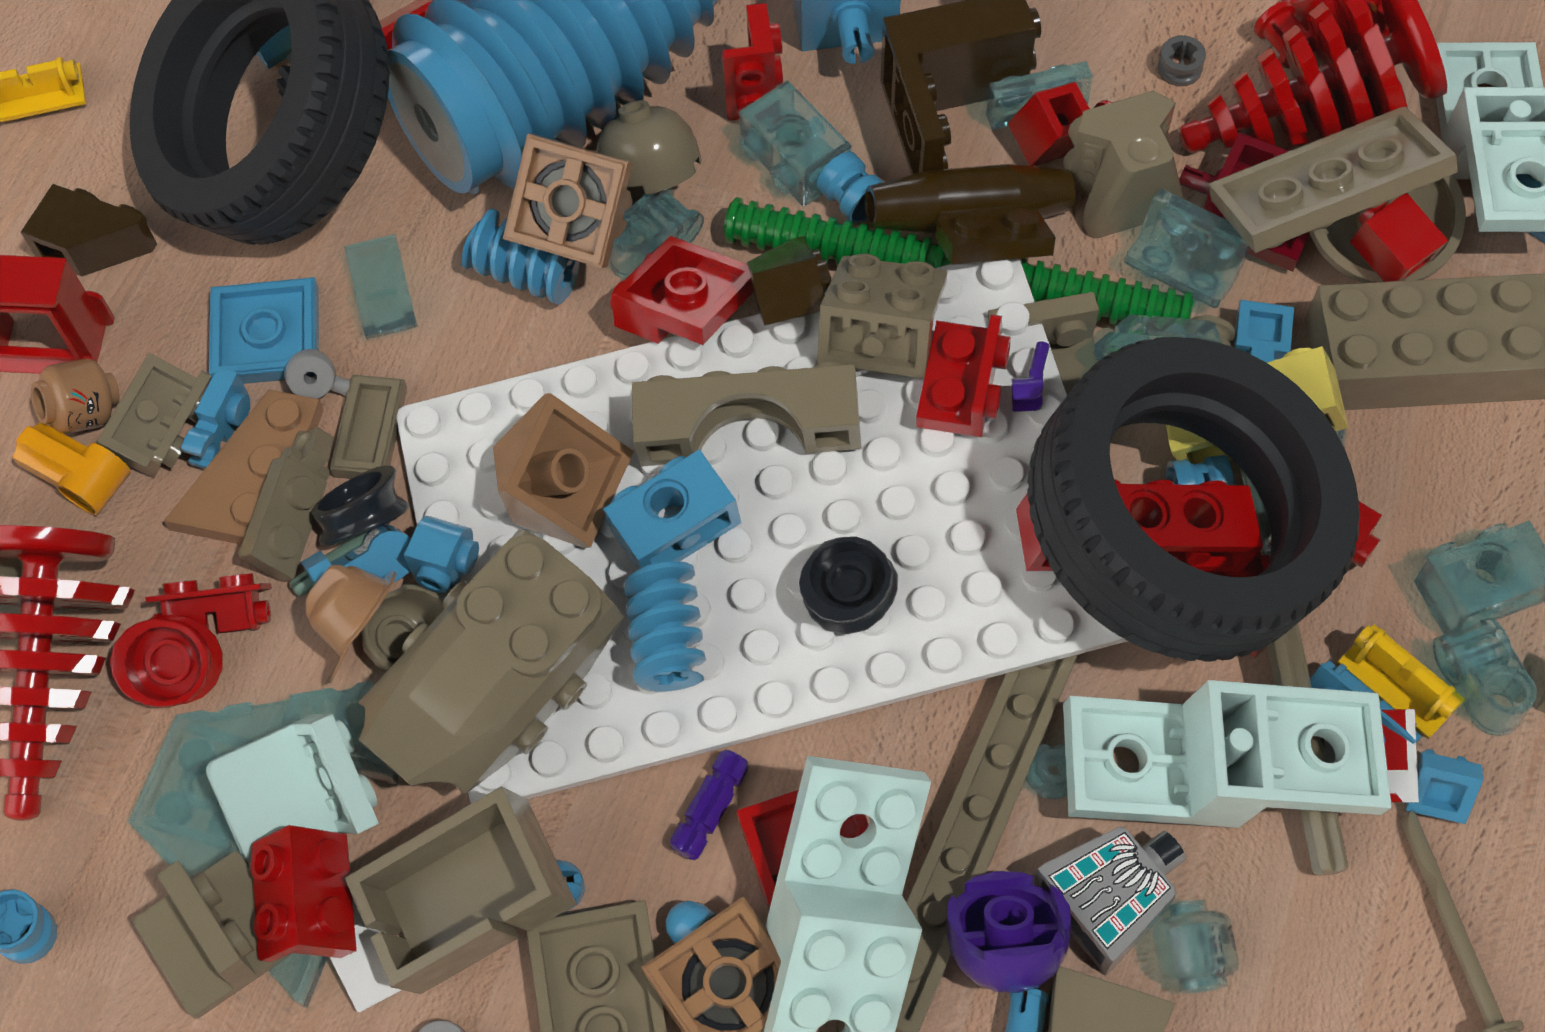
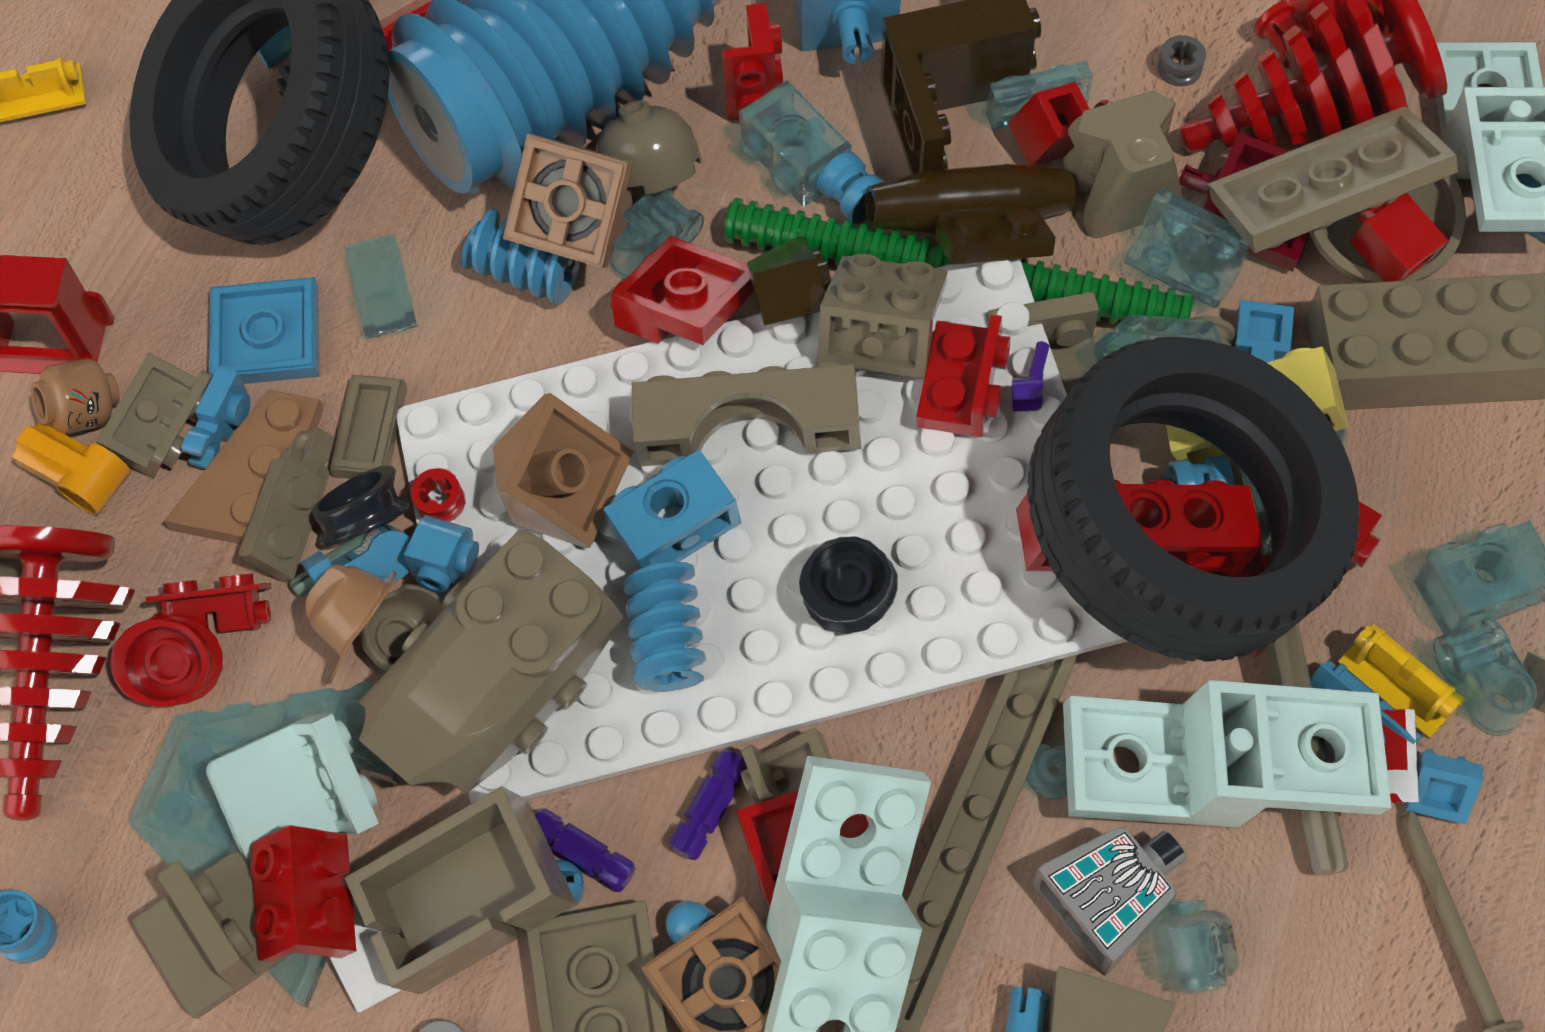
(86, 230): dark brown slope -> none
(318, 385): light grey piece -> none
(446, 483): none -> red bush
(585, 851): none -> dark purple axle
(781, 767): none -> dark tan bracket
(1008, 931): dark purple cylinder -> none

